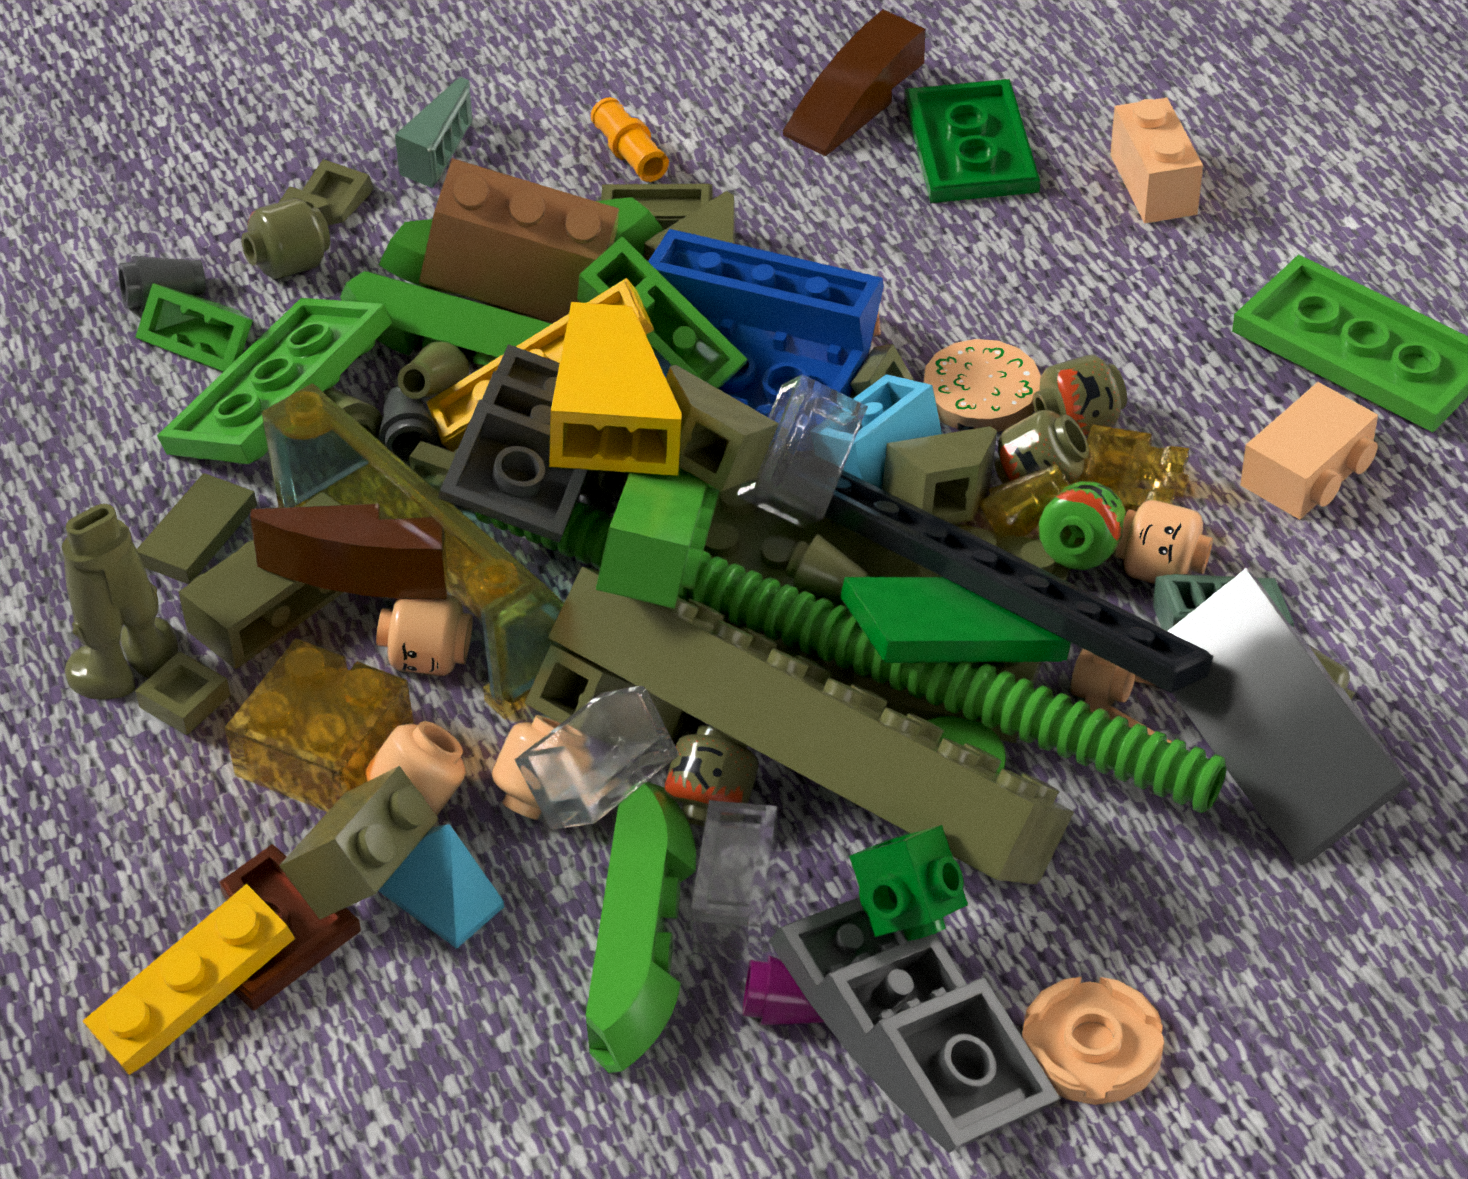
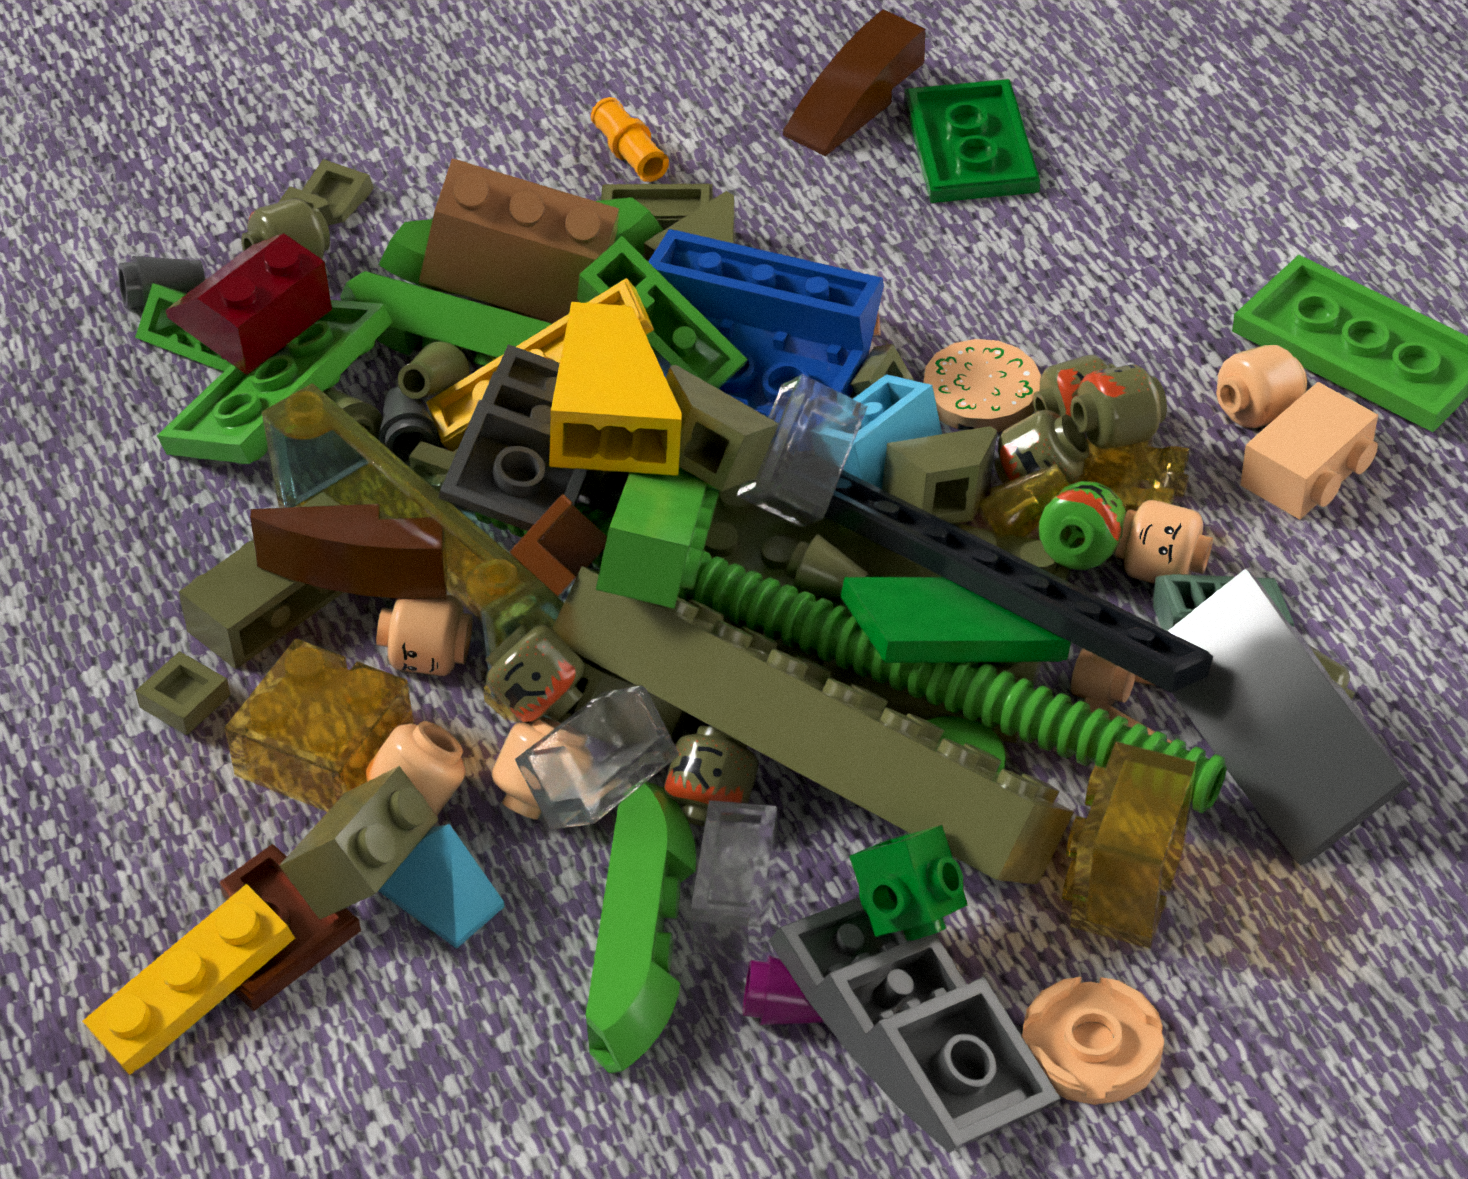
(105, 592): olive piece -> none
(196, 528): olive tile -> none
(256, 302): none -> dark red slope
(434, 134): sand green slope -> none
(535, 673): none -> olive head
(559, 545): none -> dark orange panel
(1119, 406): none -> olive head
(1128, 843): none -> clear yellow piece
(1156, 160): light nougat brick -> none
(1260, 385): none -> light nougat head

